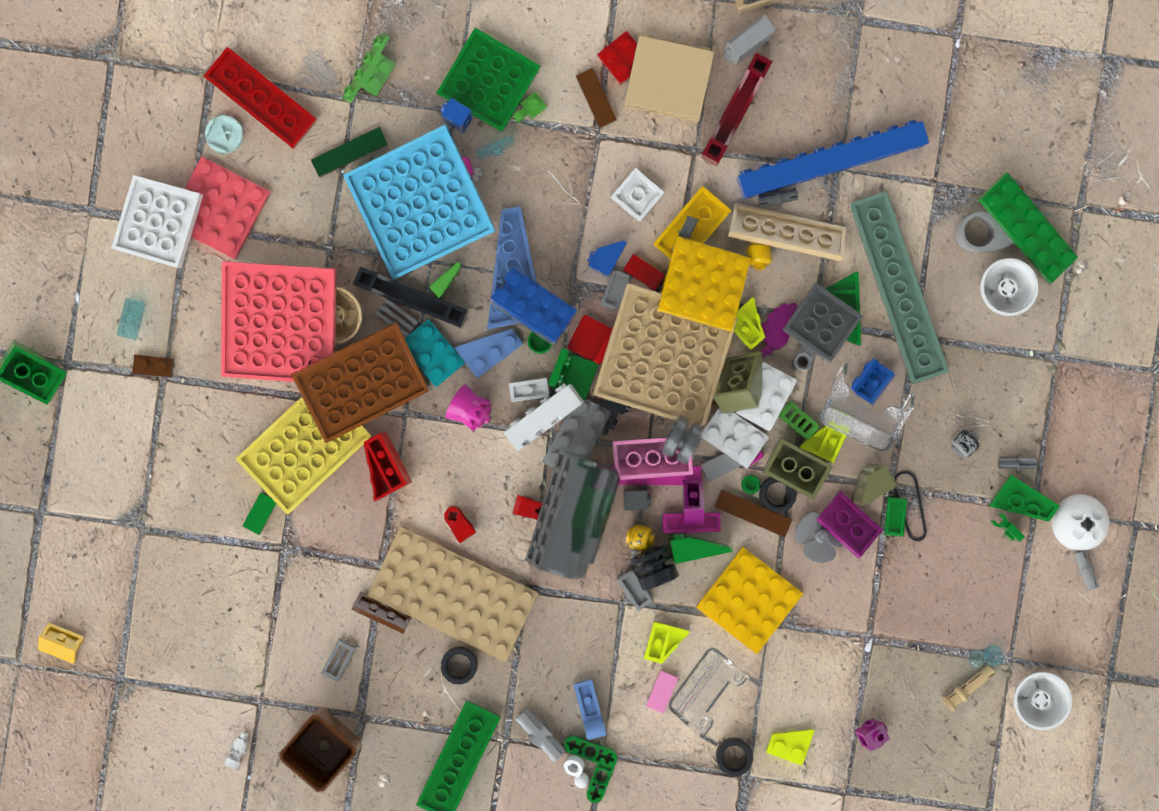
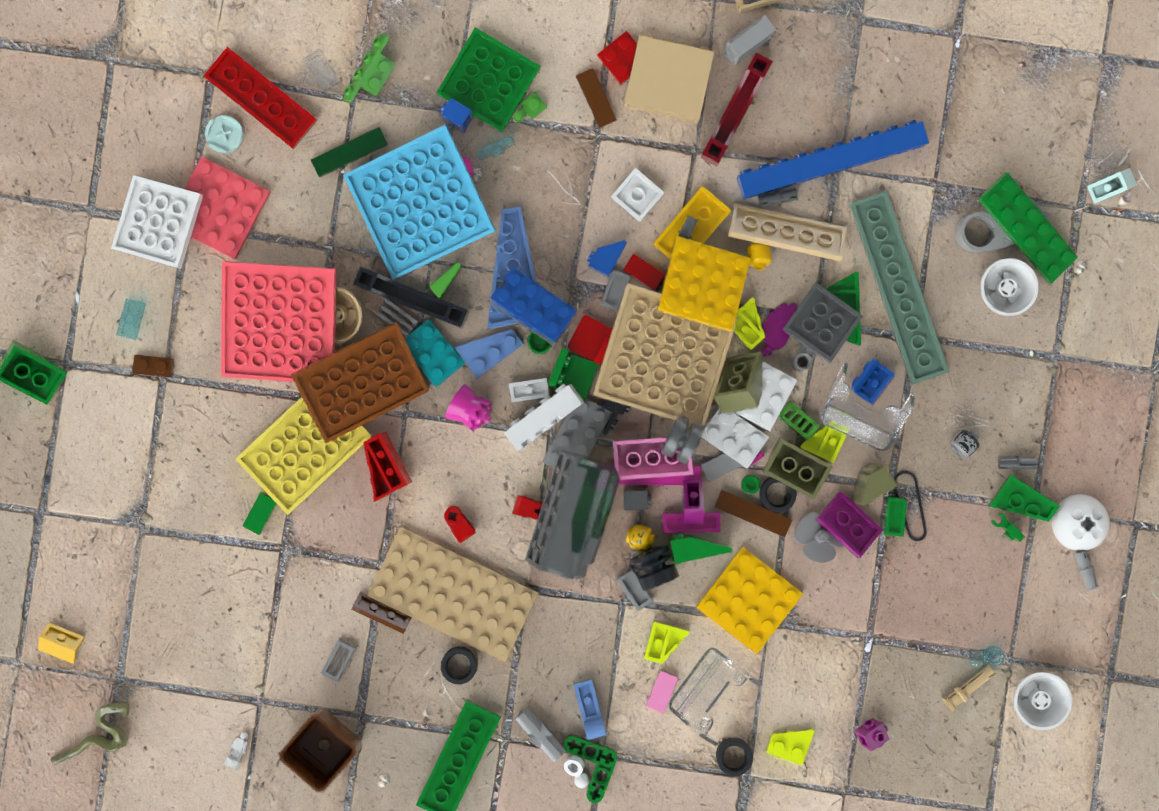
(119, 736): none -> olive animal
(1112, 185): none -> light aqua slope

